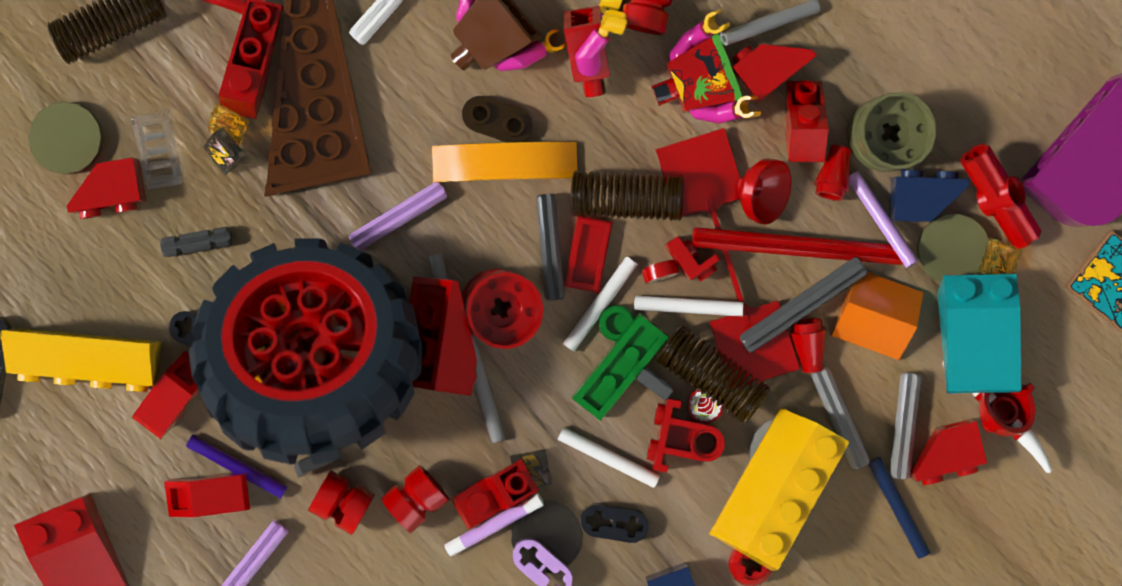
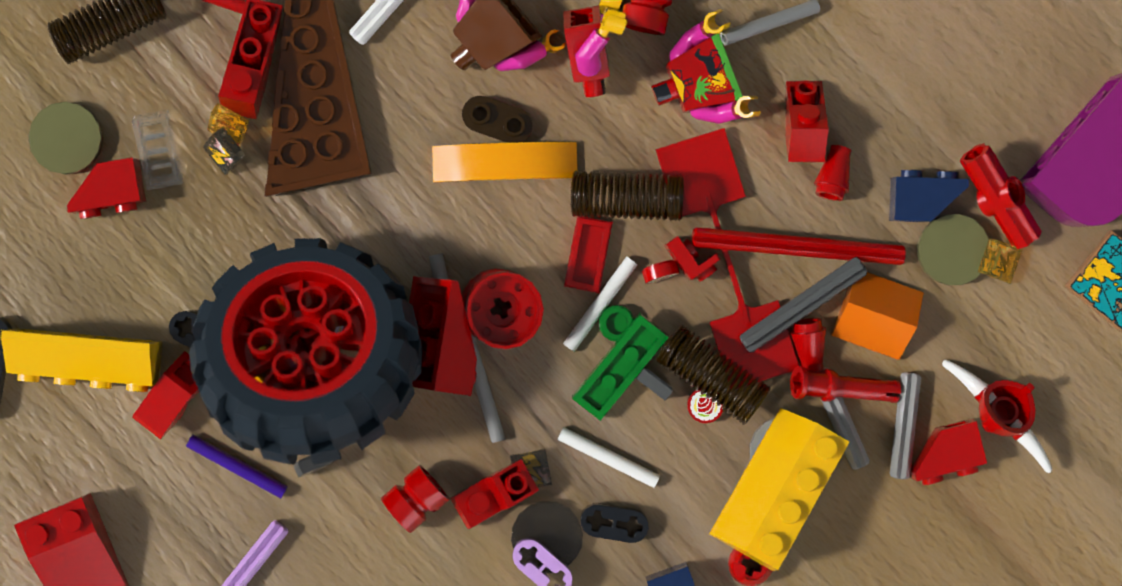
(196, 241): dark grey axle -> none
(207, 495): red slope -> none
(341, 502): red wheel -> none
(398, 216): lavender axle -> none
(494, 524): lavender bar -> none
(550, 247): dark grey axle -> none
(679, 436): red pin -> none
(693, 306): white bar -> none
(765, 190): red piece -> none
(768, 67): red slope -> none
(831, 385): none -> red pin
(882, 220): lavender bar -> none
(898, 507): dark blue bar -> none
(908, 143): olive wheel -> none
(980, 333): teal slope -> none

